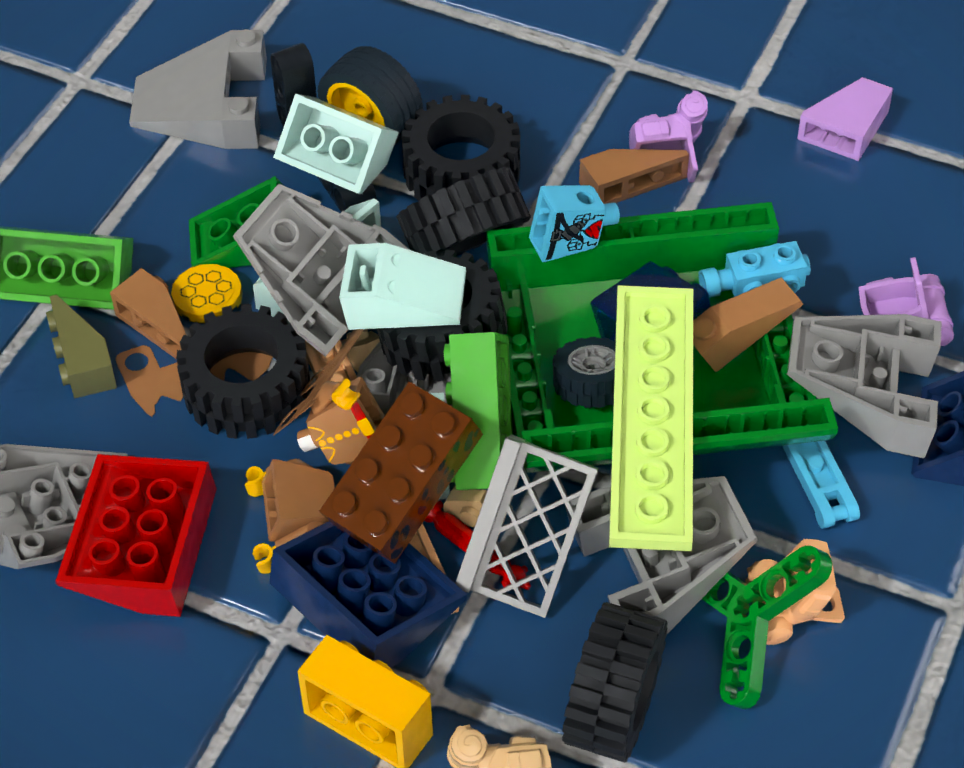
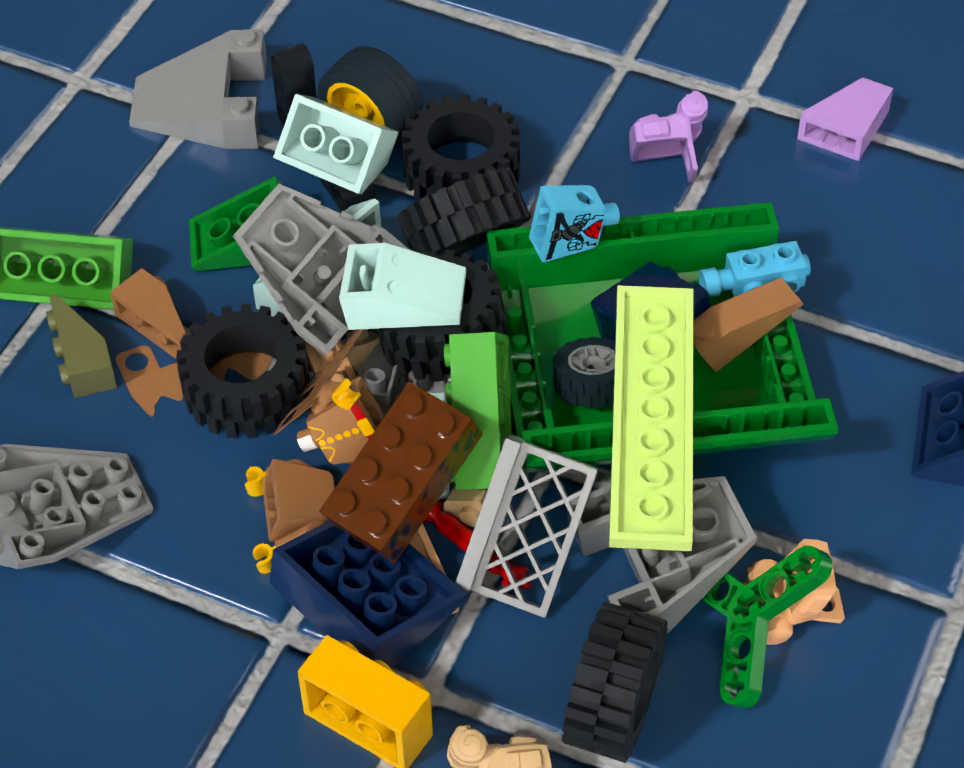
(139, 532): red slope -> none
(206, 290): yellow tile -> none
(631, 172): medium nougat slope -> none
(822, 482): medium azure plate -> none
(858, 368): light grey wedge -> none
(912, 296): lavender piece -> none

